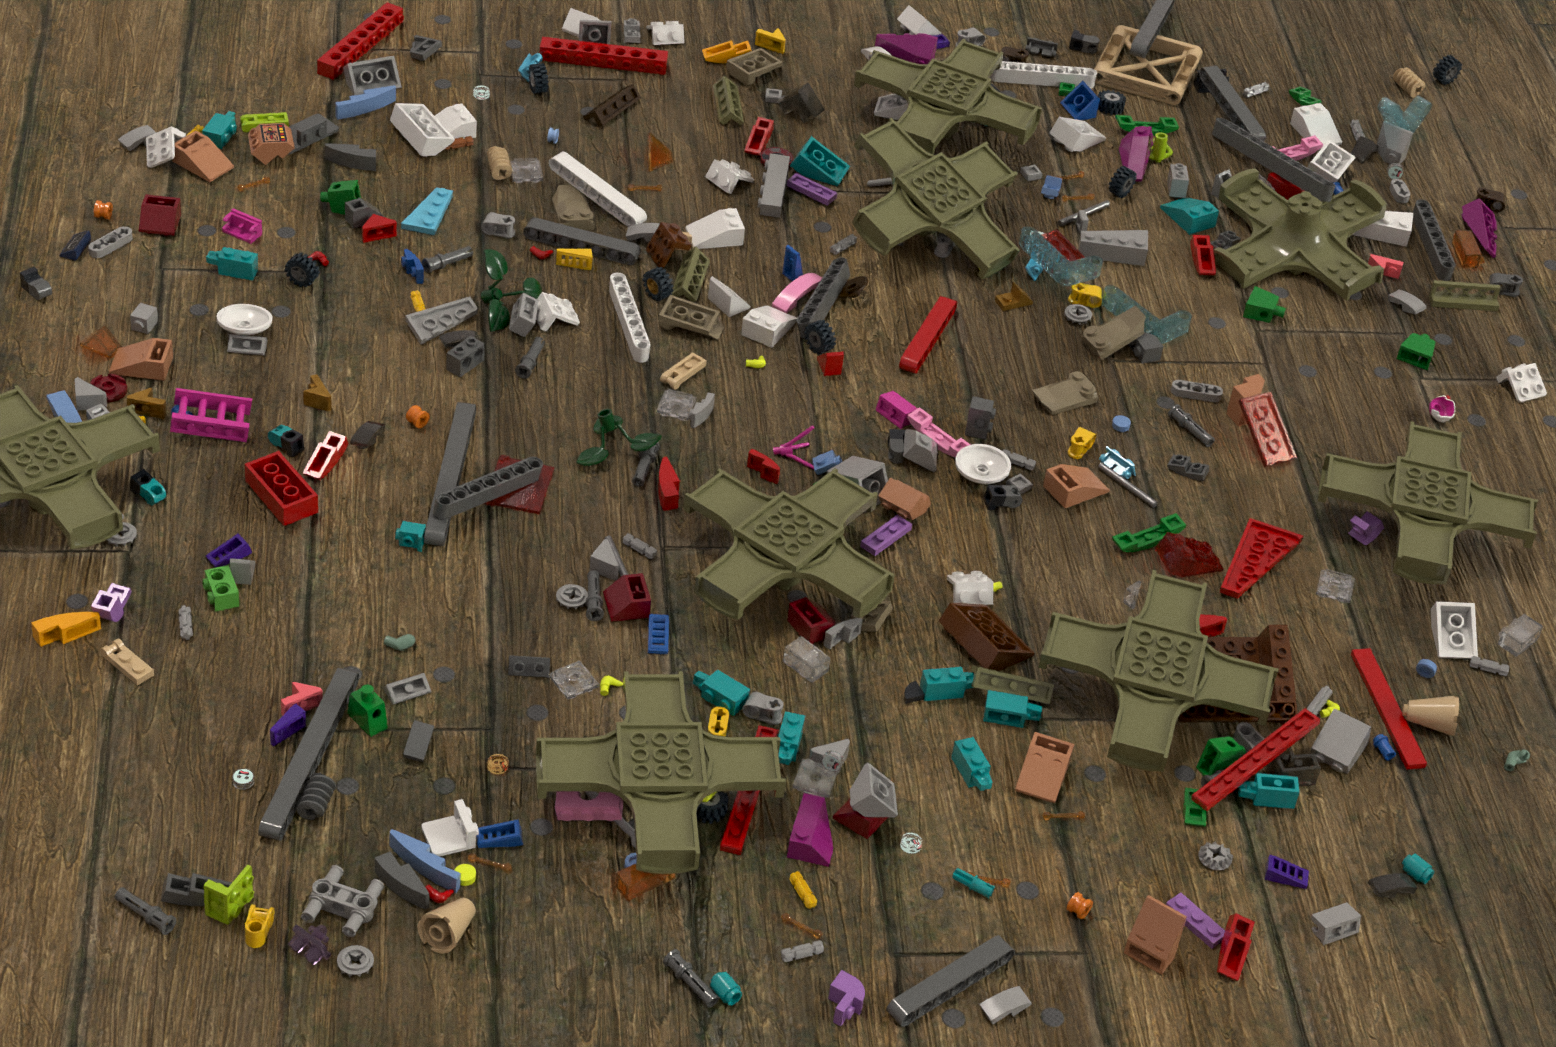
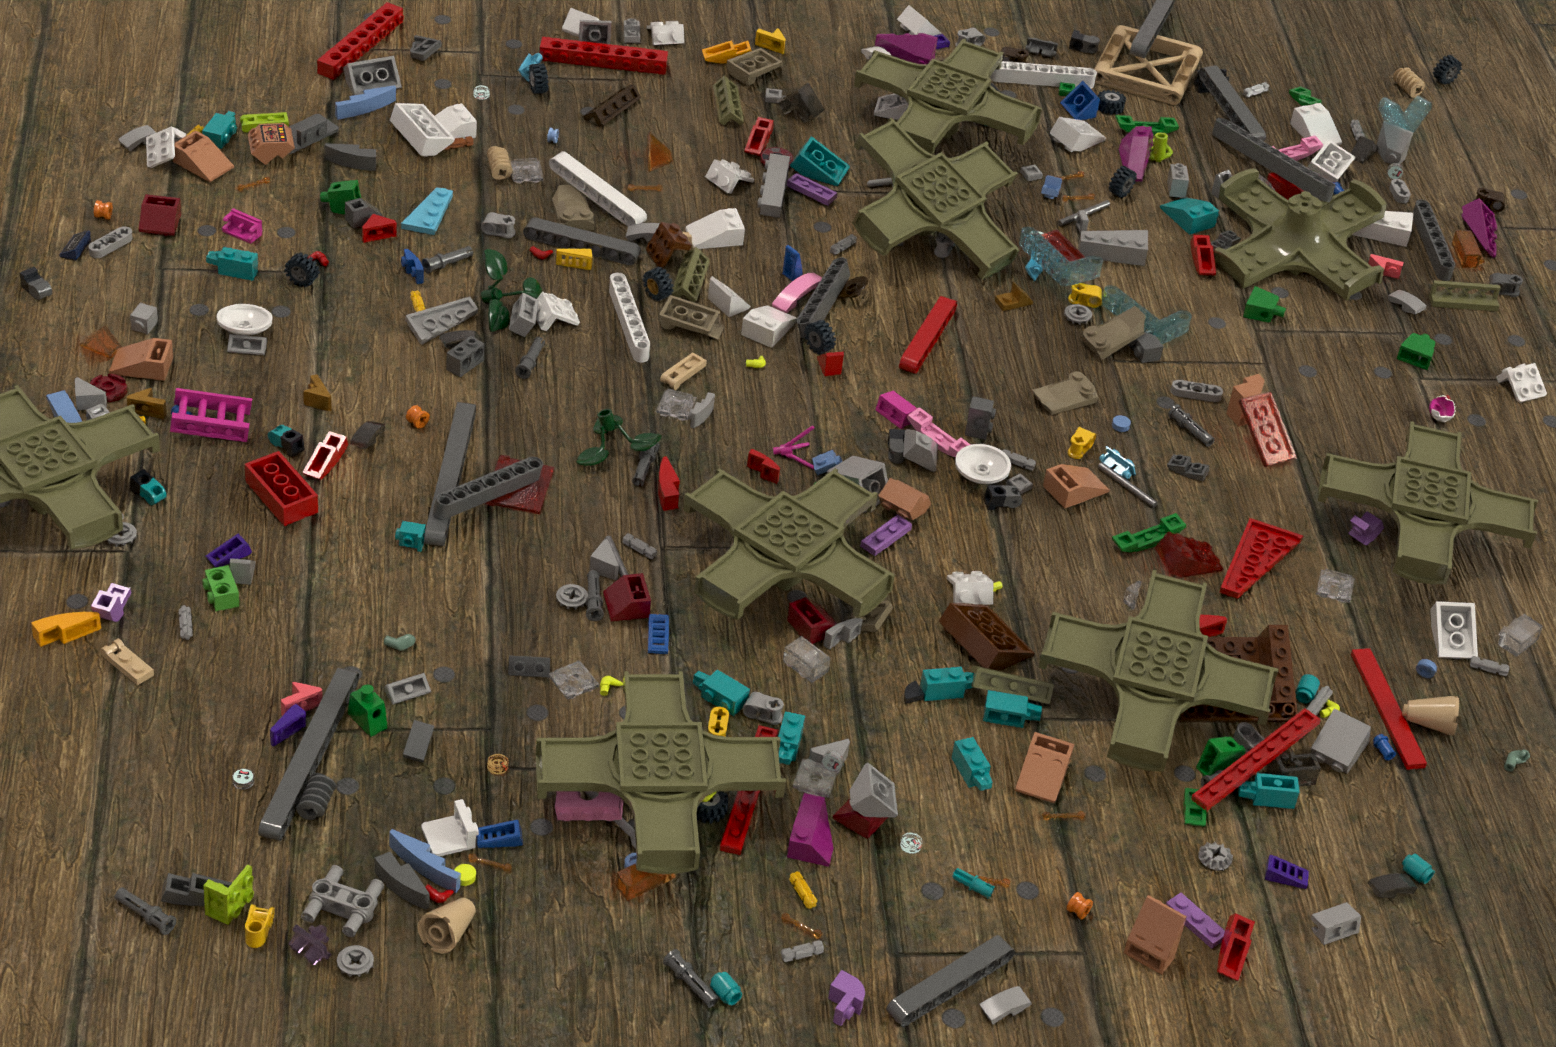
(1307, 688): none -> teal brick

